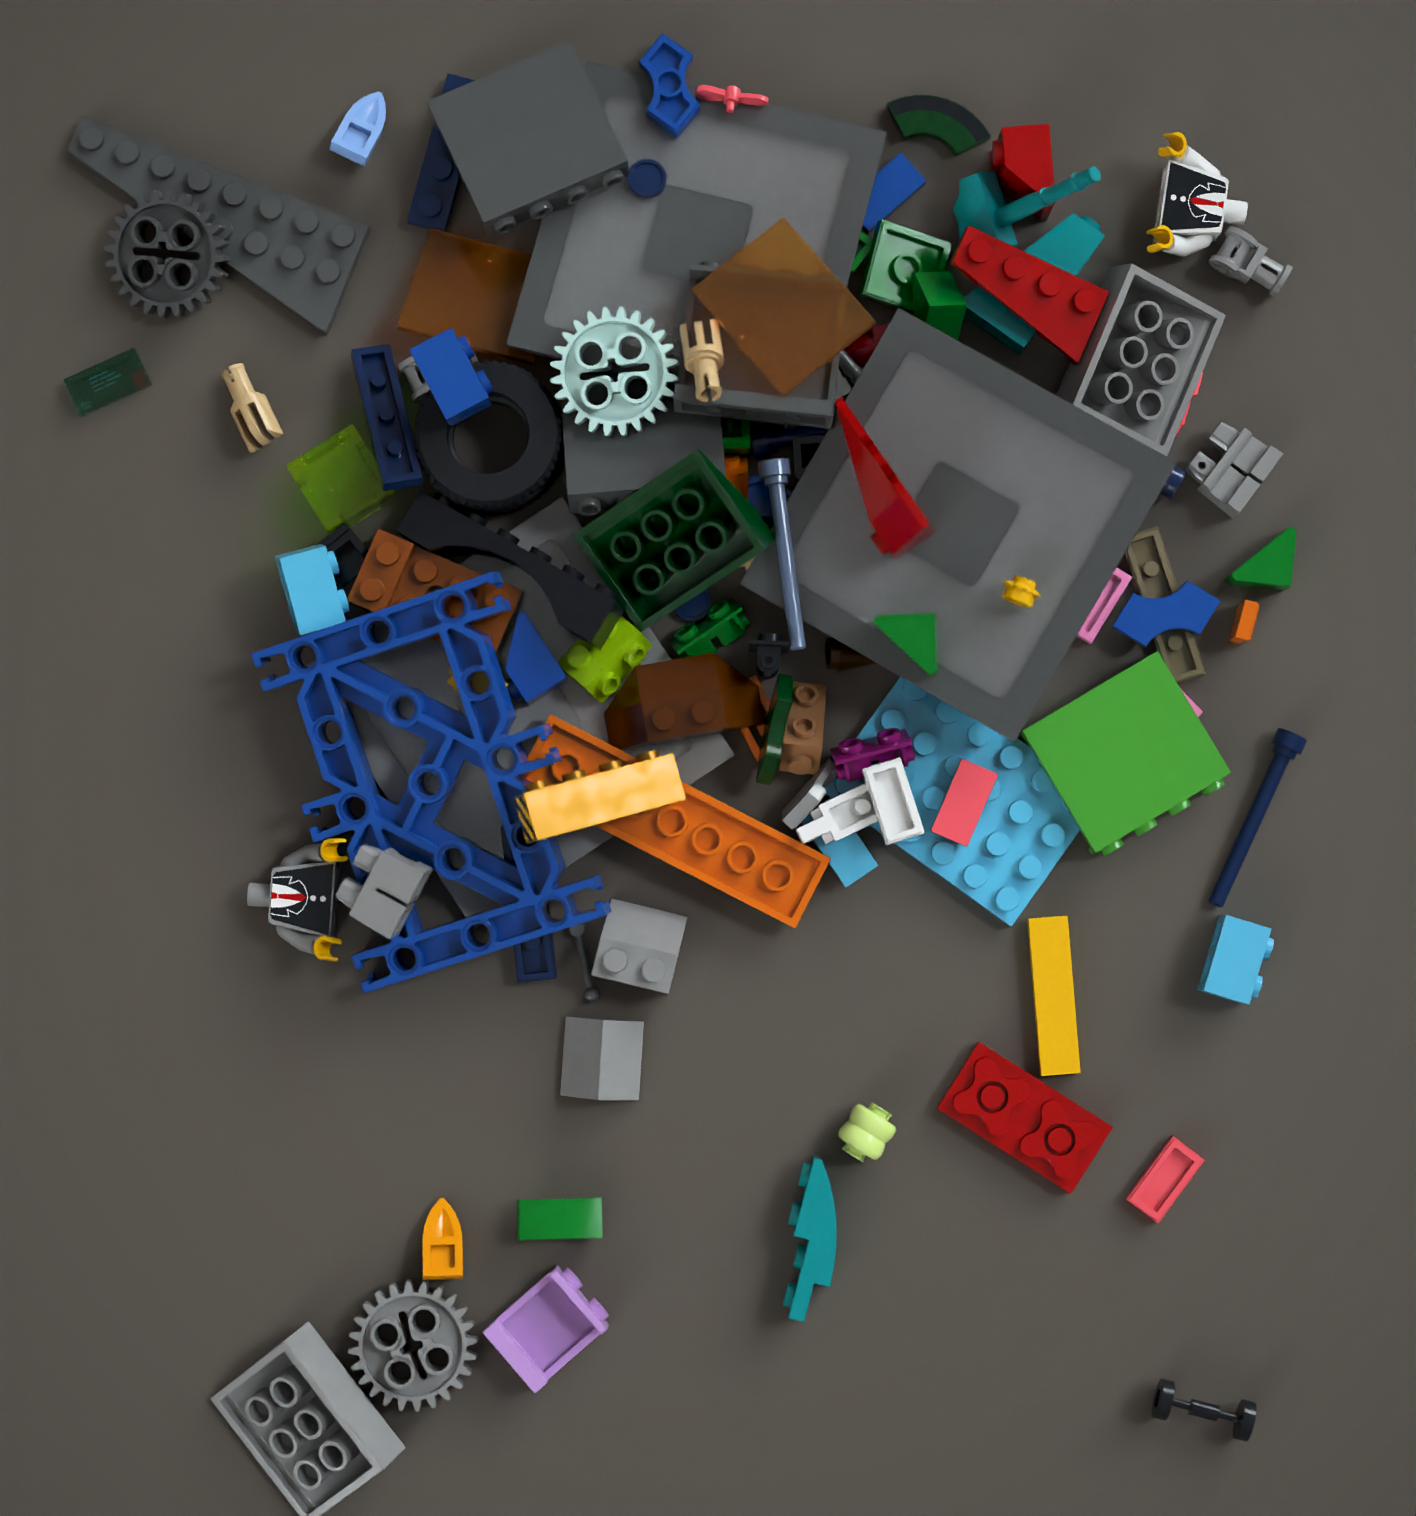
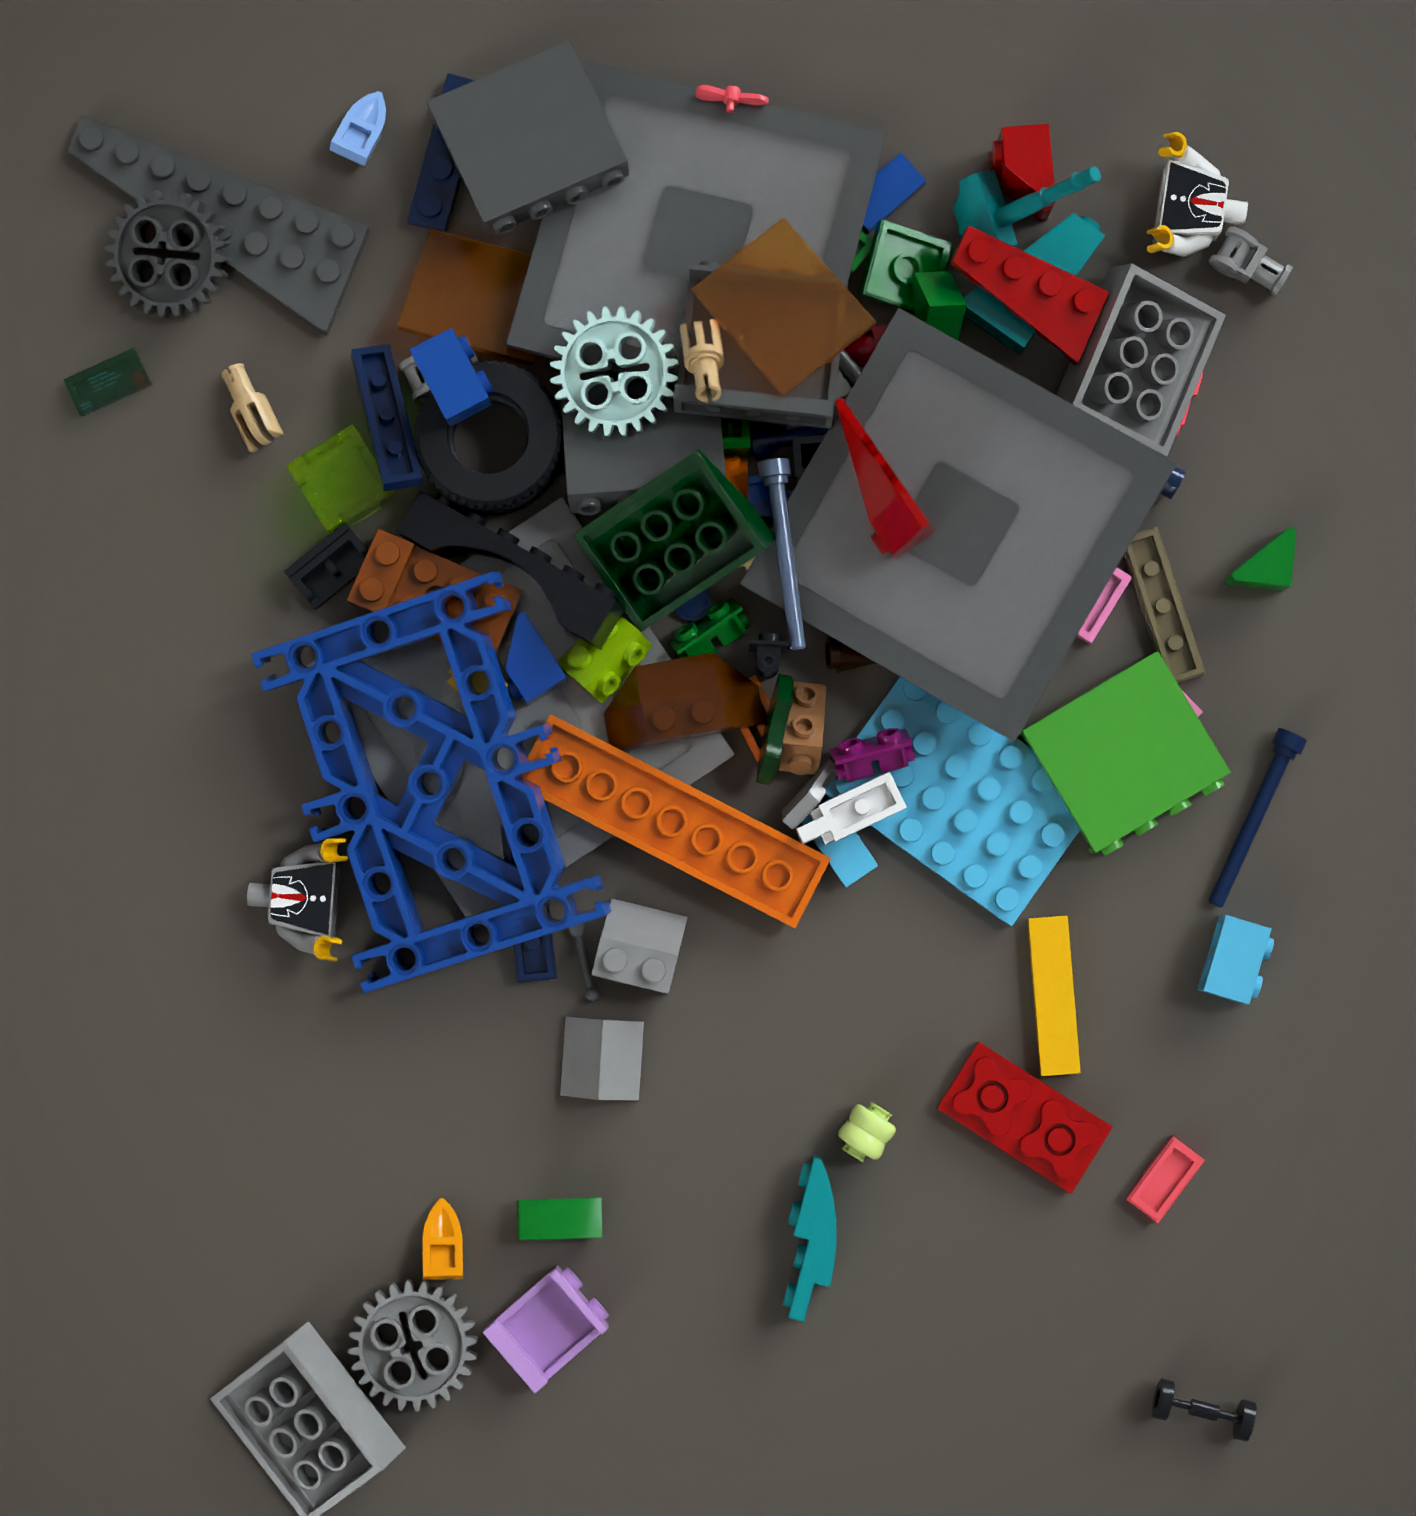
(311, 588): medium azure brick -> none
(388, 891): light grey hips -> none
(599, 797): brick -> none
(647, 178): dark blue piece -> none
(672, 103): blue tile -> none
(893, 801): white tile -> none
(915, 636): green slope -> none
(939, 120): dark green tile -> none
(964, 802): coral tile -> none
(1020, 591): yellow plate -> none
(1147, 617): blue tile -> none
(1237, 472): light grey hips -> none
(1244, 622): orange tile -> none

